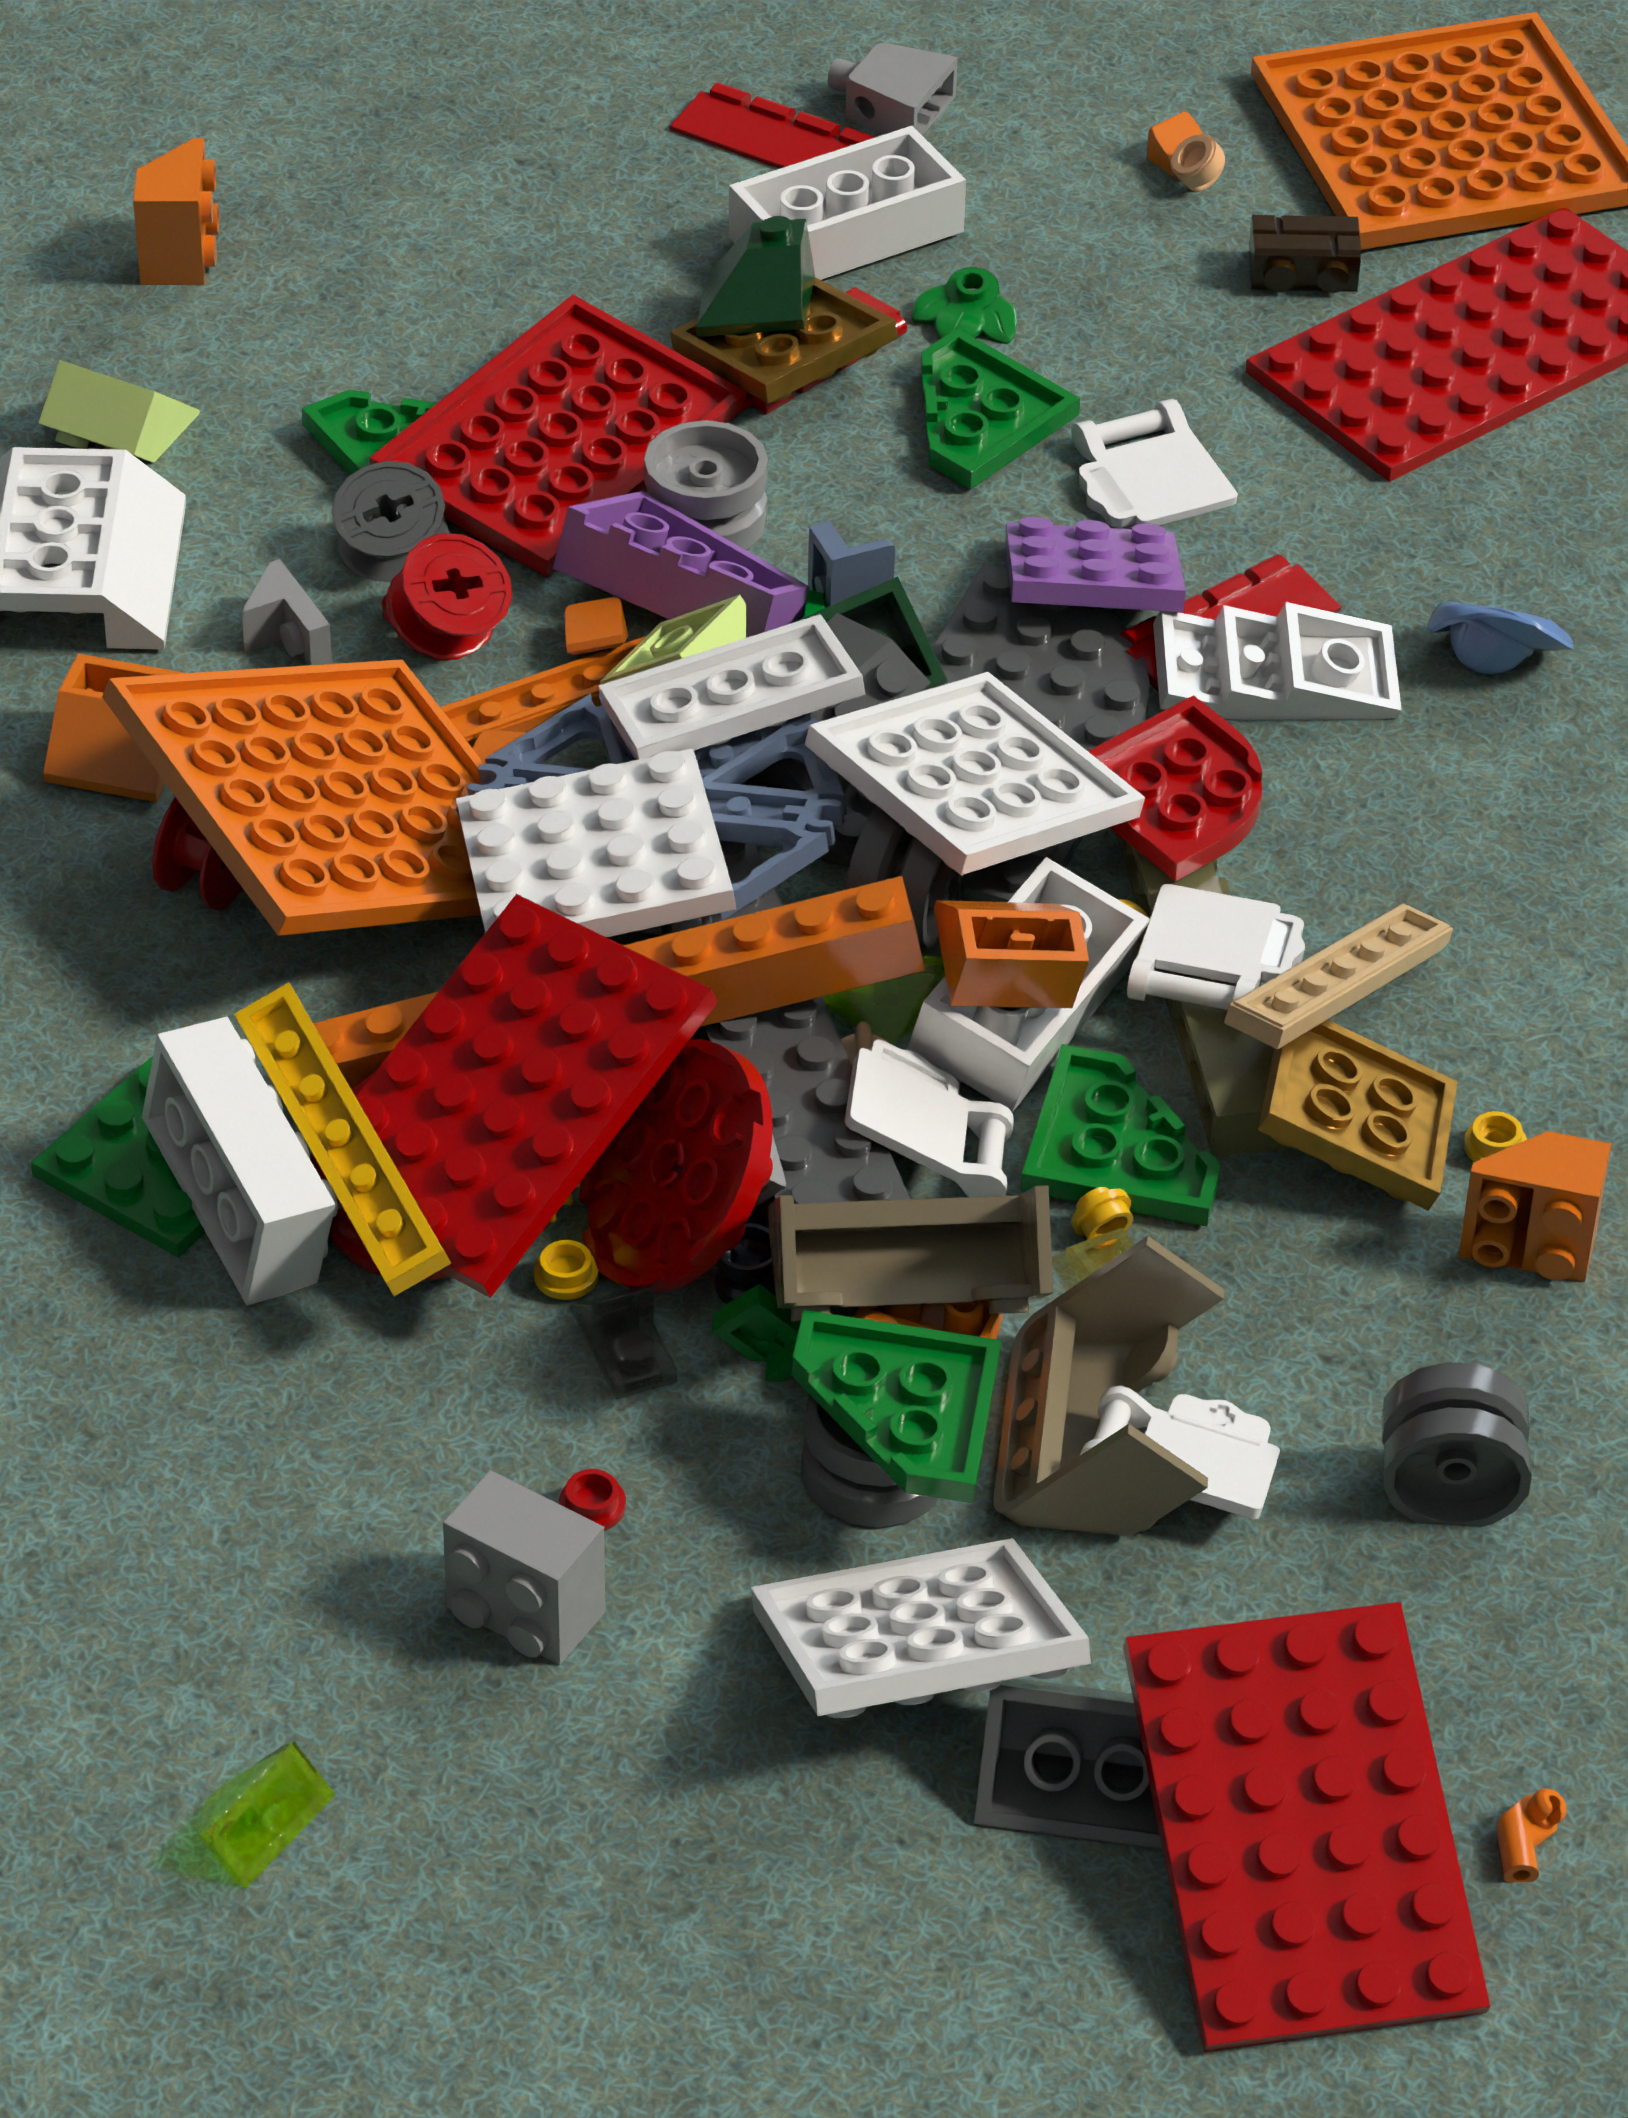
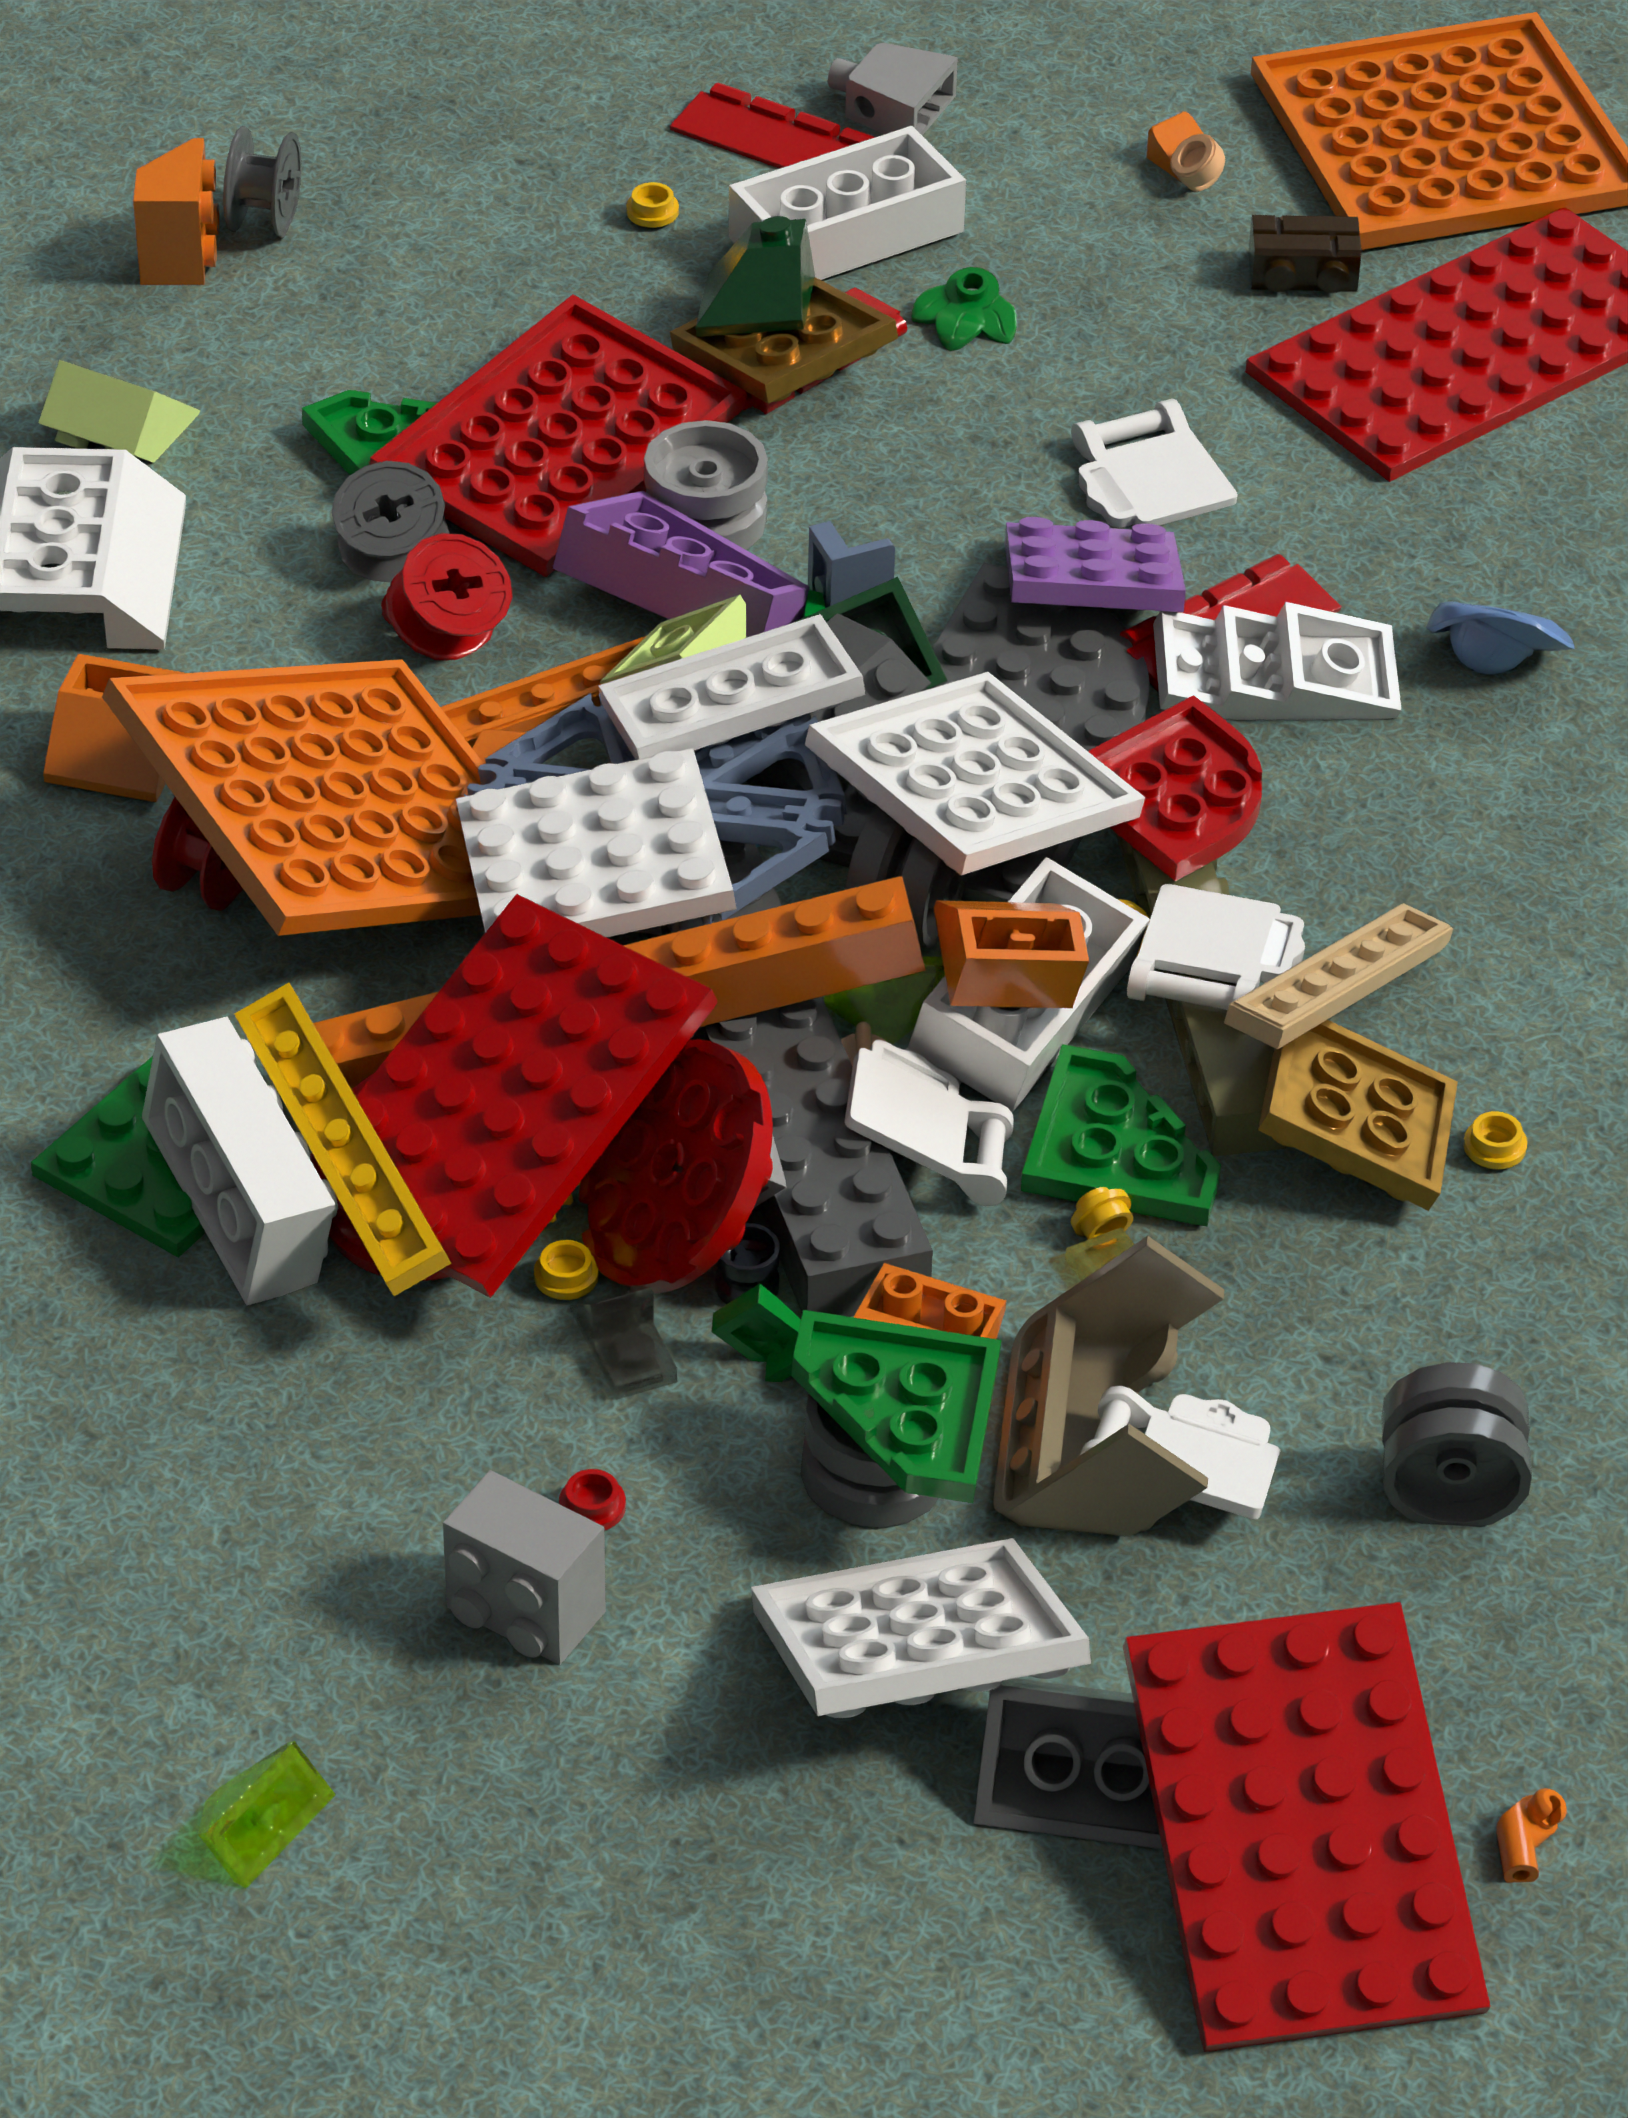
(262, 181): none -> dark grey piece
(285, 612): light grey slope -> none
(595, 625): orange slope -> none
(652, 205): none -> yellow plate
(912, 1252): dark tan windscreen -> none
(985, 408): green plate -> none
(1537, 1206): orange slope -> none

